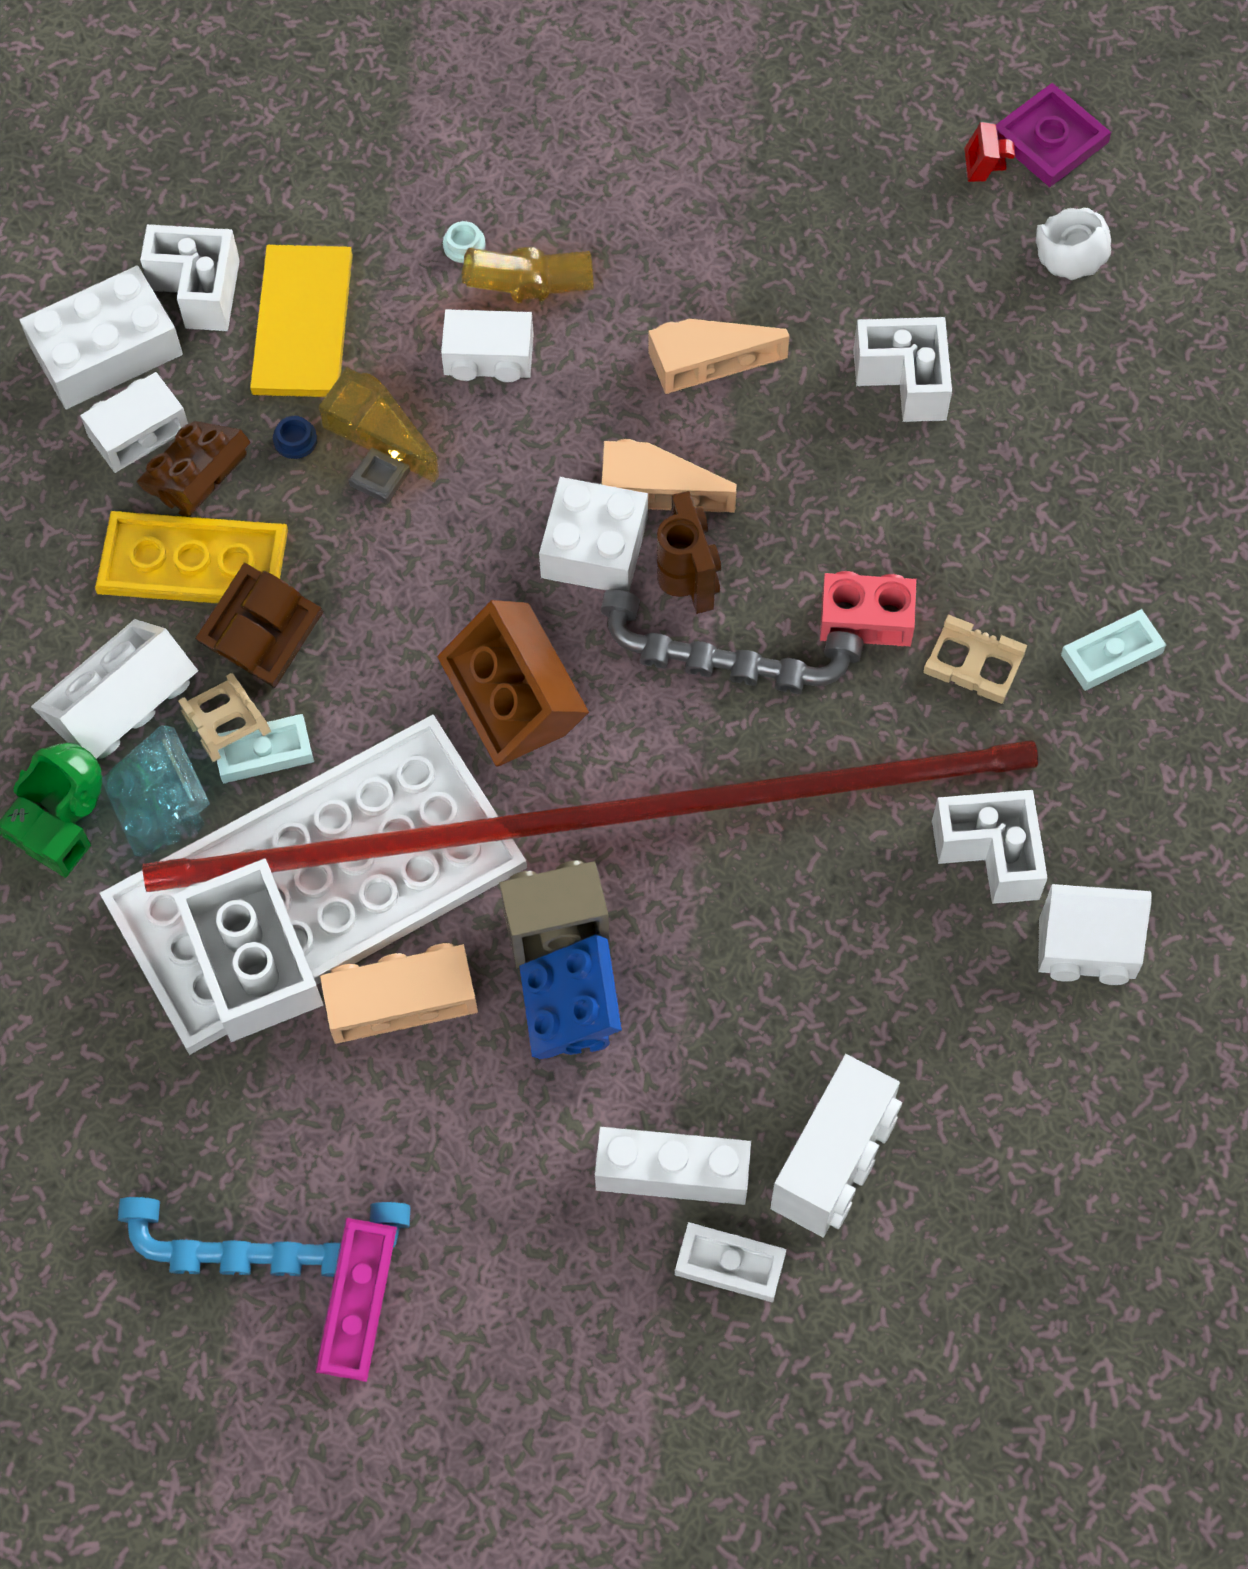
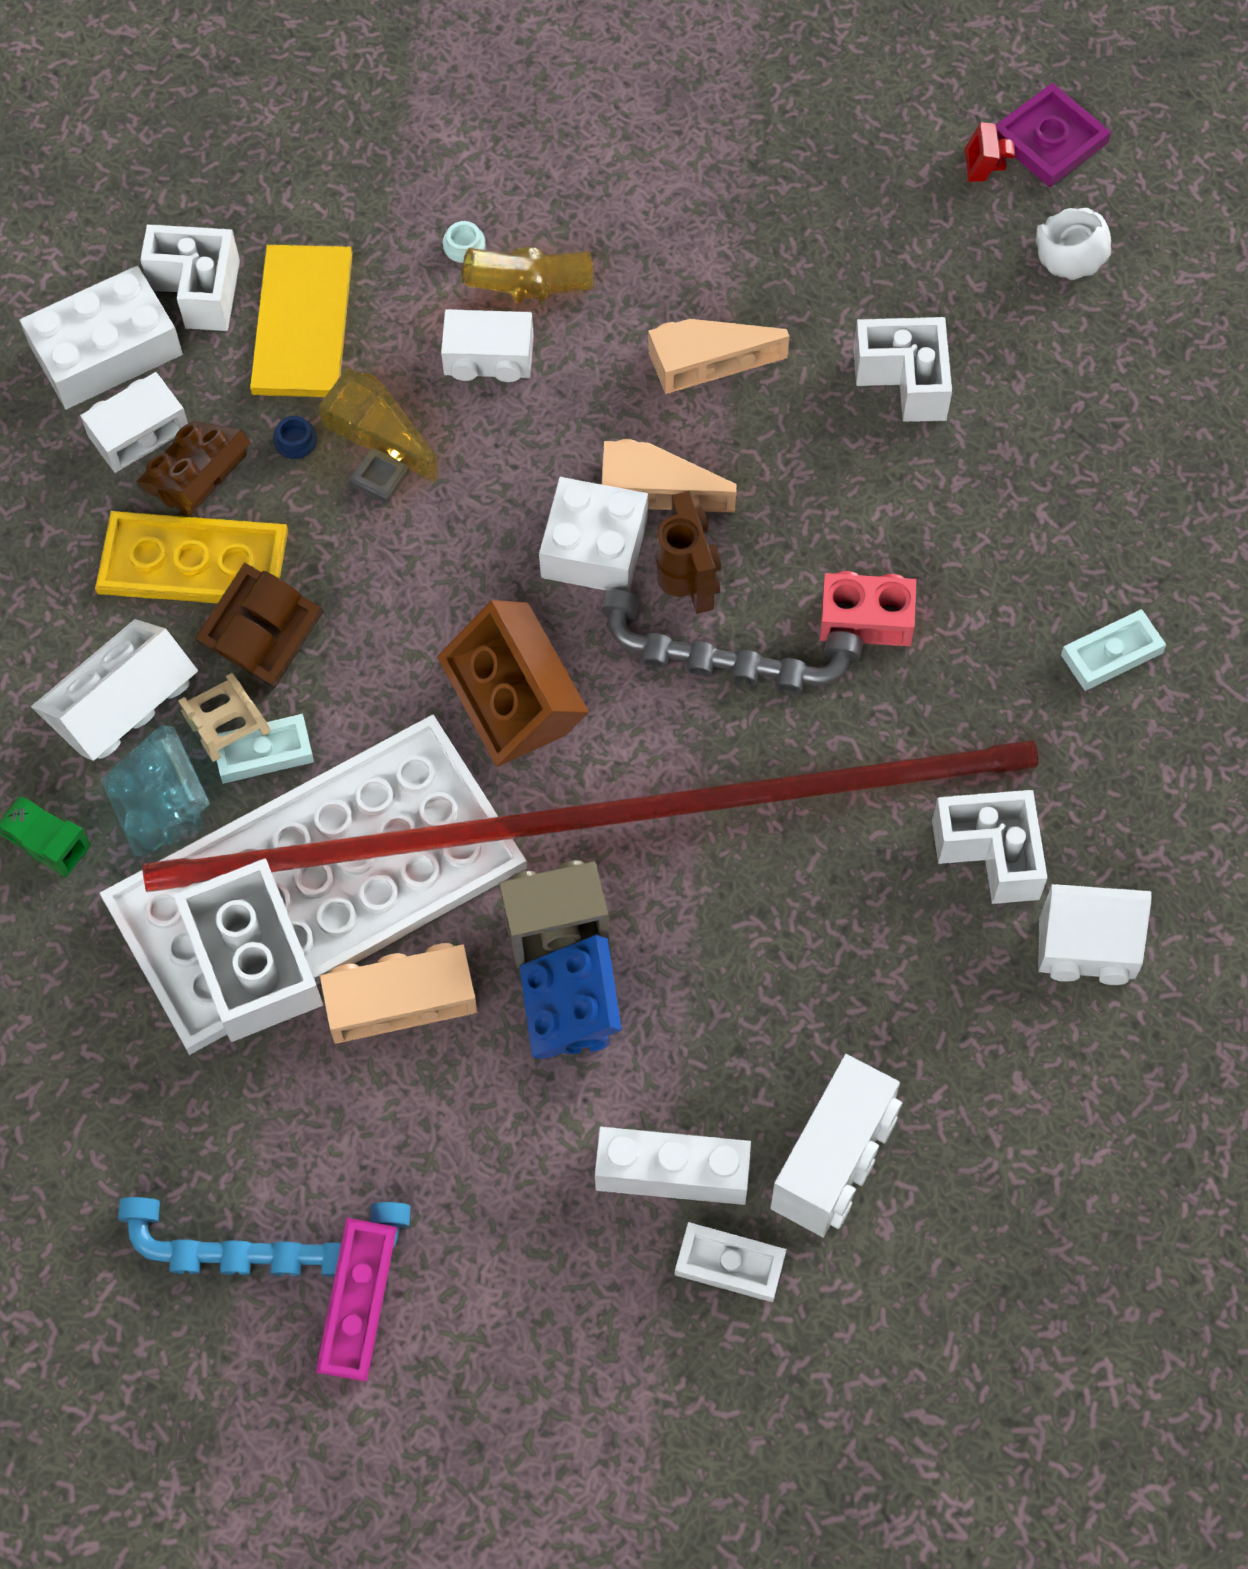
(63, 781): green cap -> none
(980, 648): tan piece -> none

